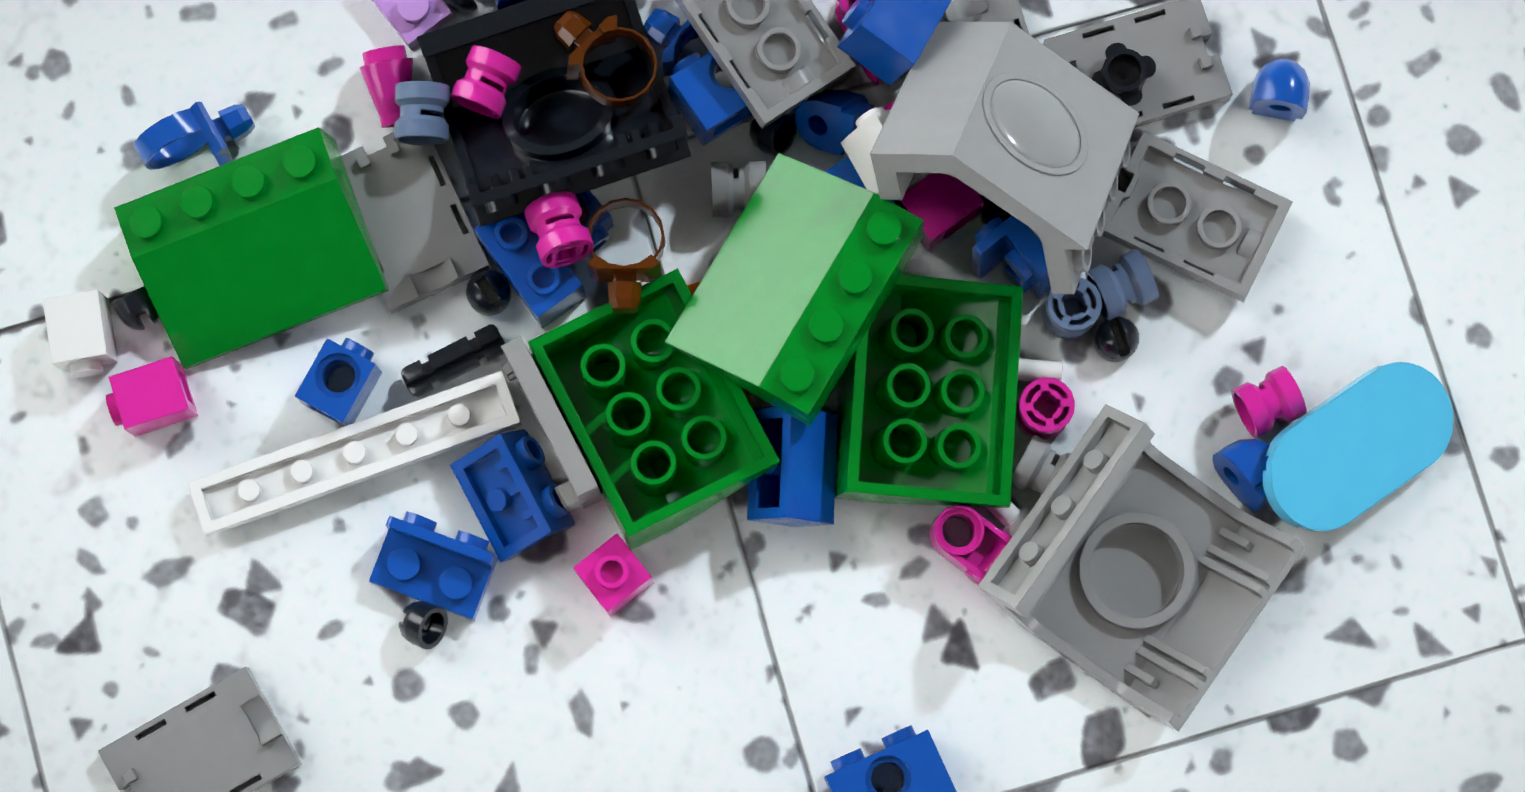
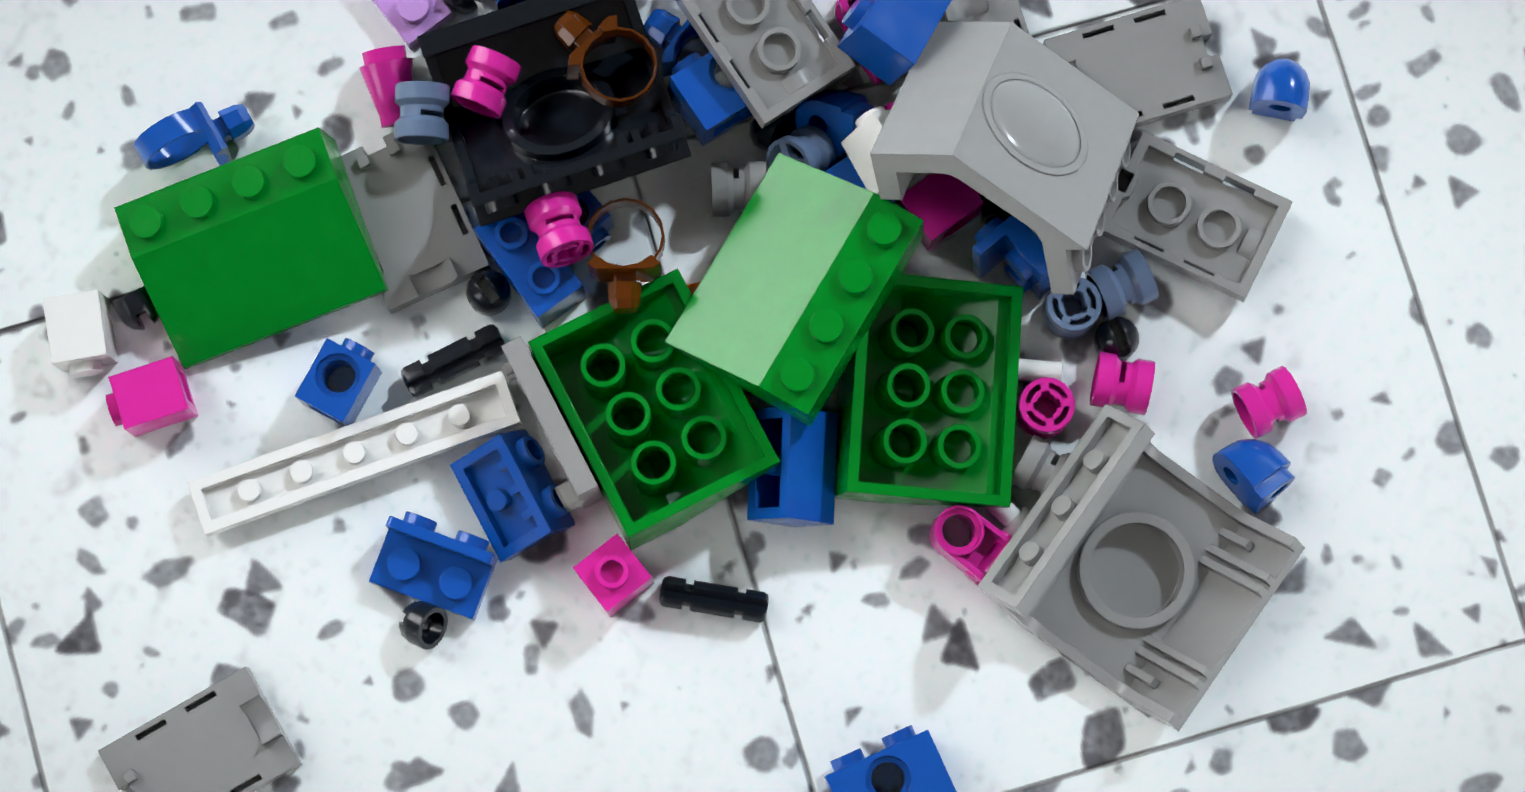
(714, 599): none -> black axle
(805, 145): none -> sand blue wheel
(1119, 59): black plate -> none
(1122, 383): none -> dark pink wheel
(1357, 446): medium azure tile -> none

